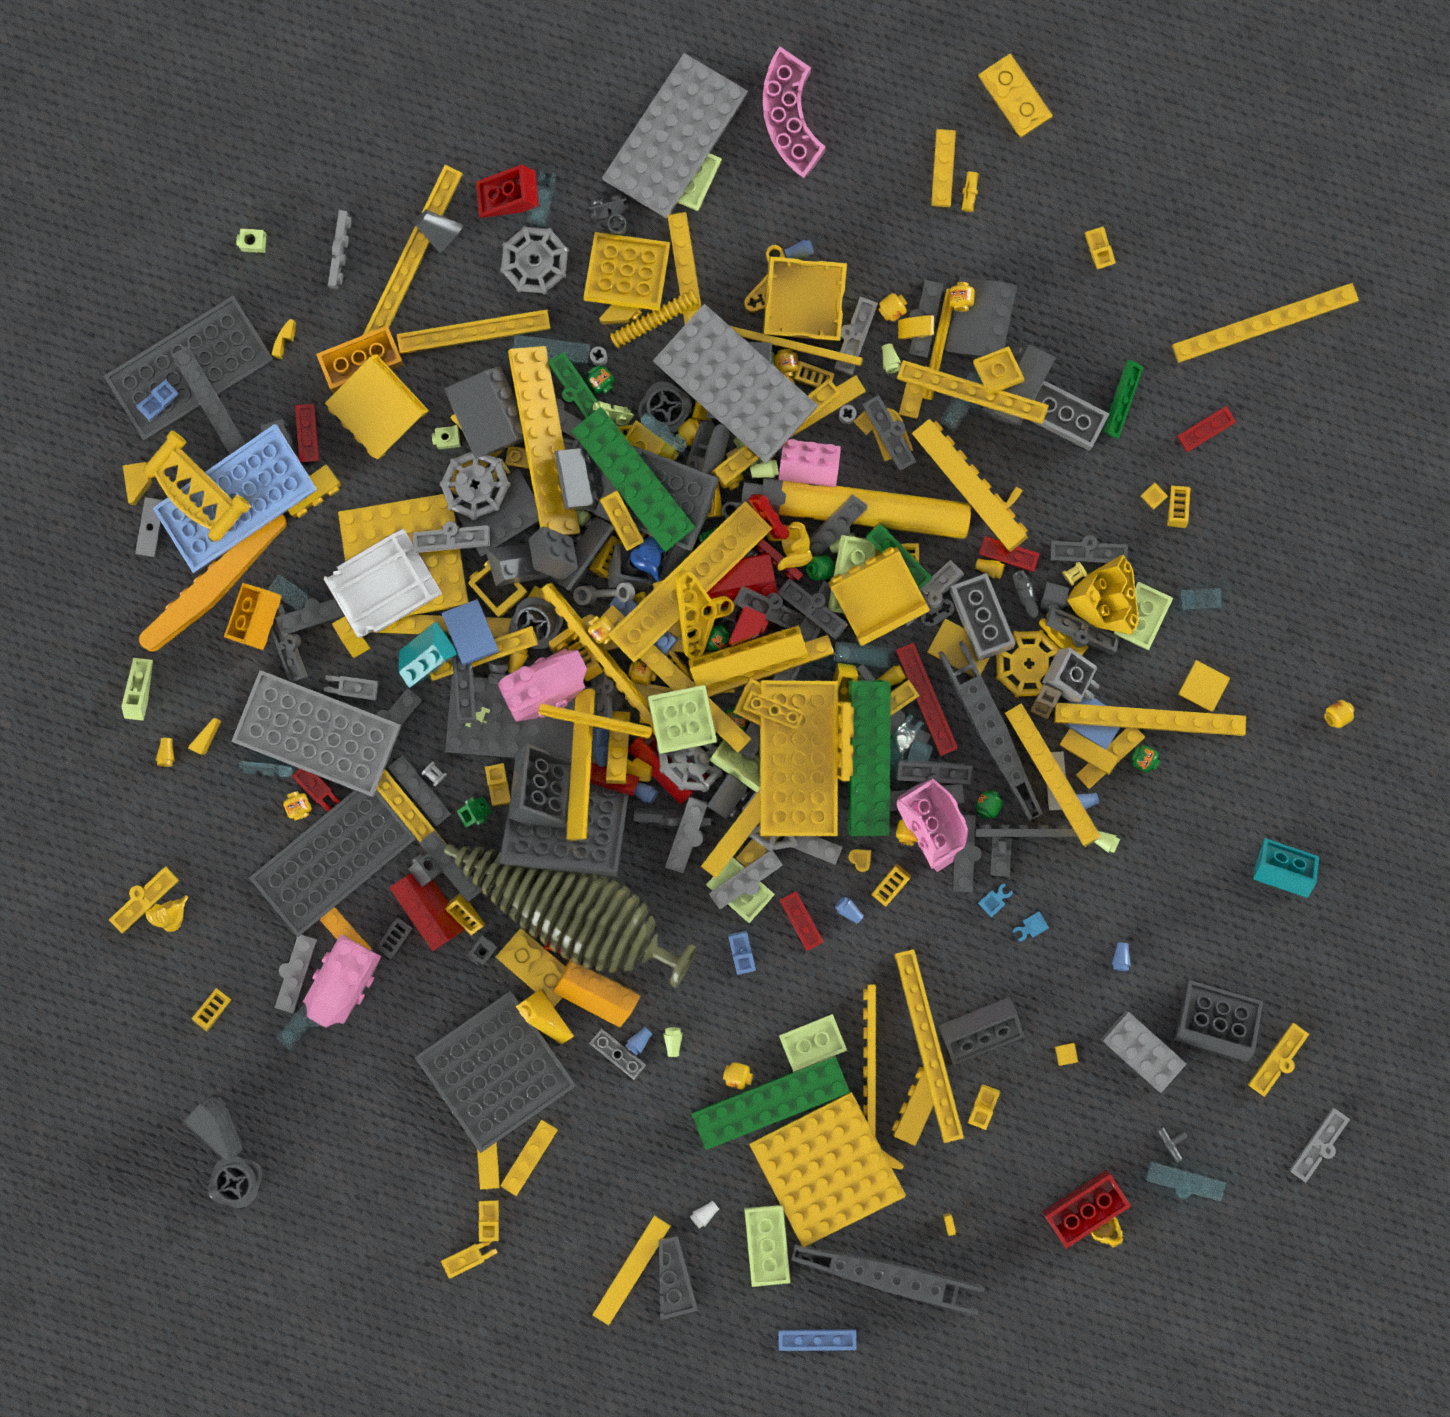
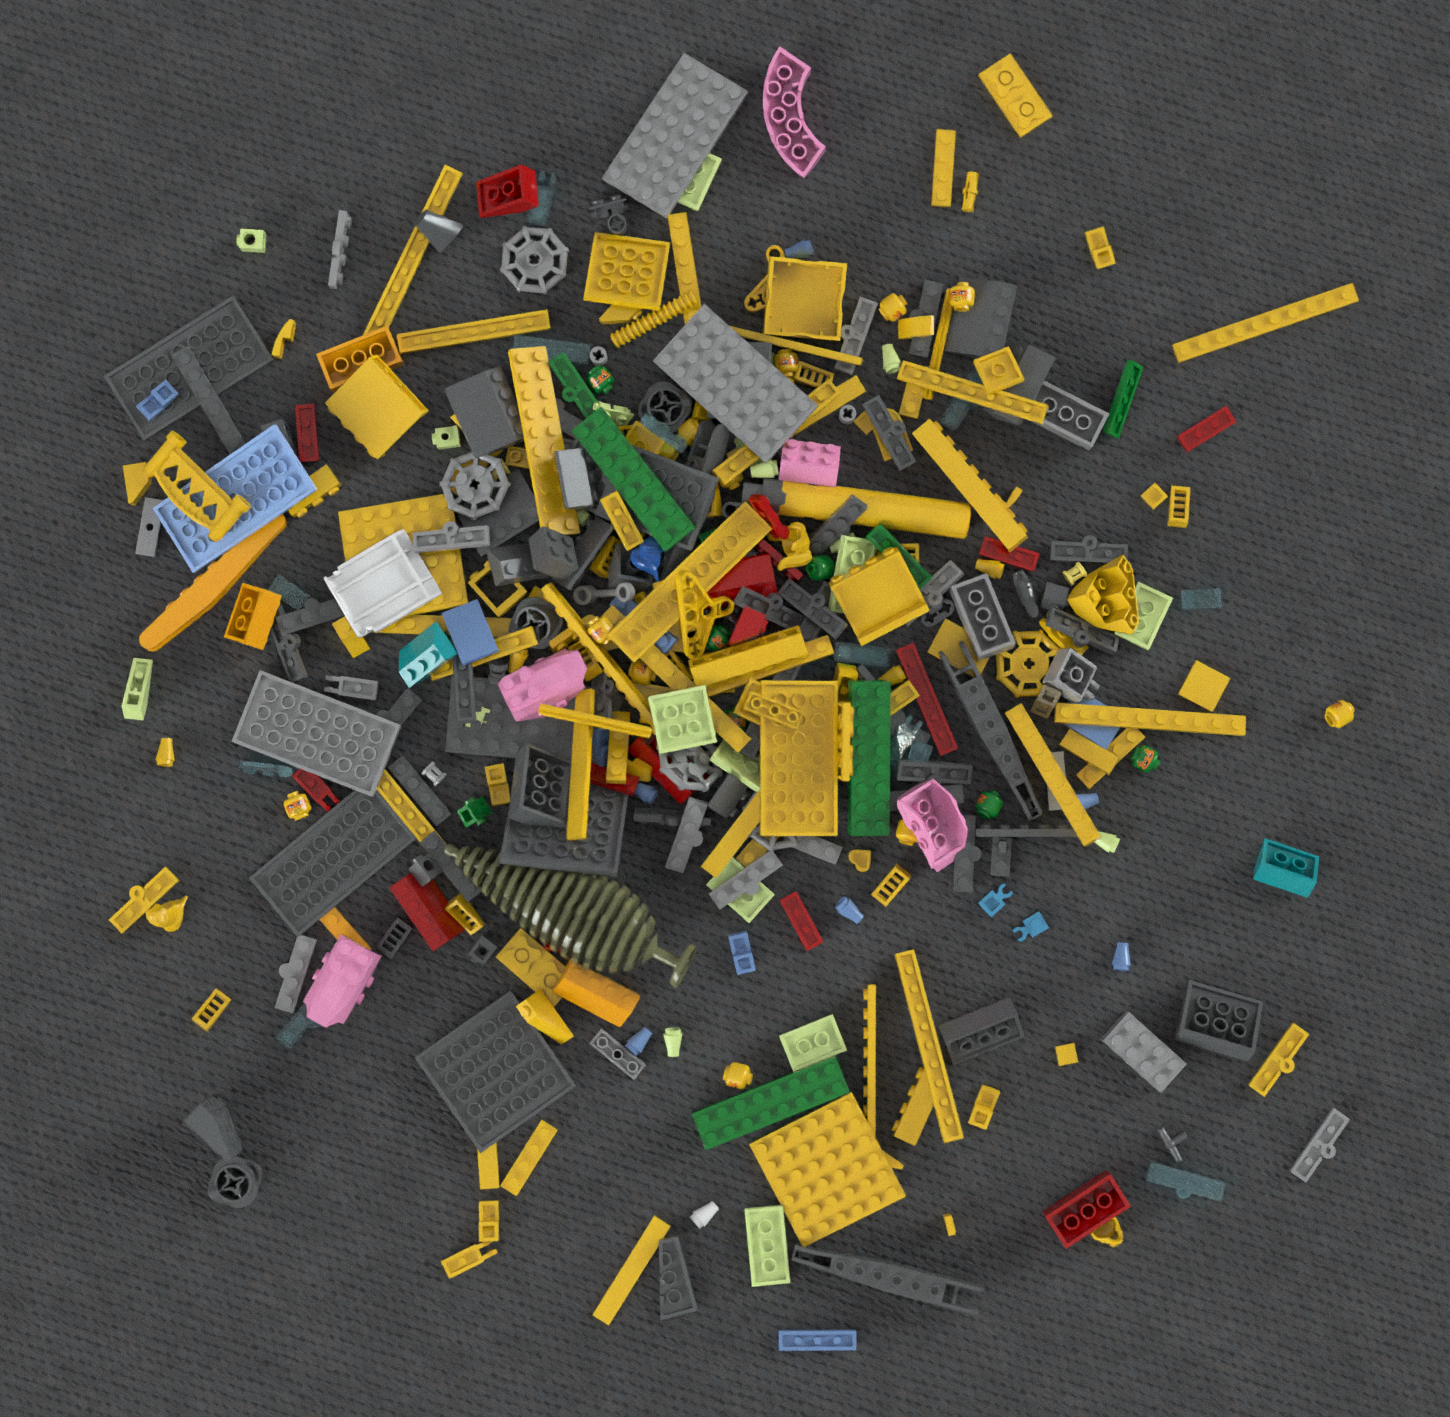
(205, 738): yellow slope -> none

